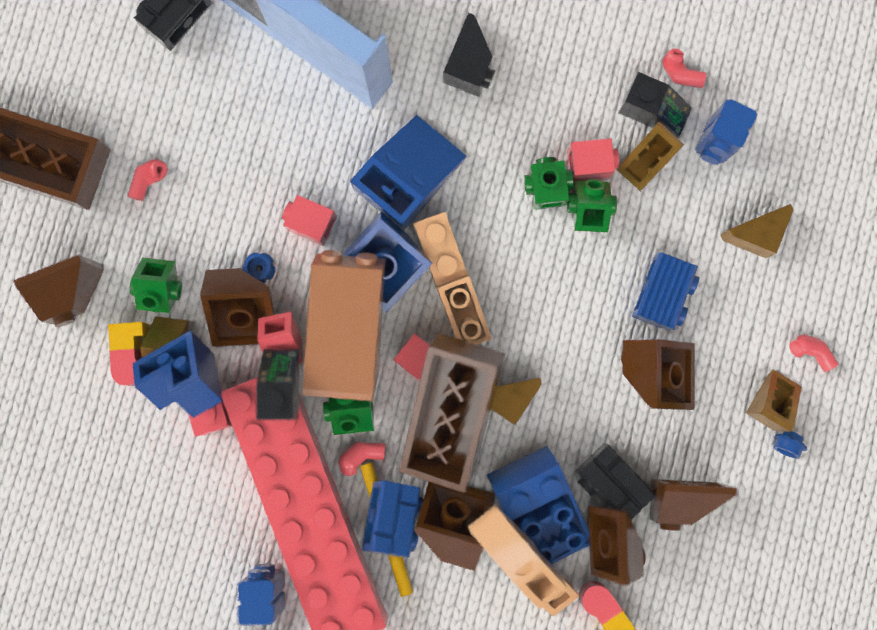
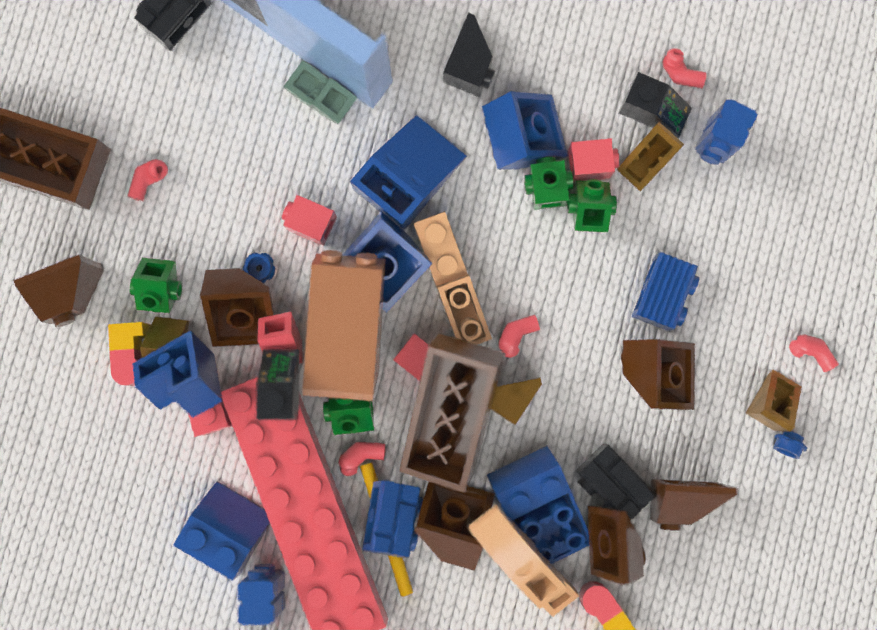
(223, 531): none -> blue slope
(319, 92): none -> sand green slope
(514, 332): none -> coral arm
(523, 129): none -> blue slope
(761, 234): pearl gold slope -> none

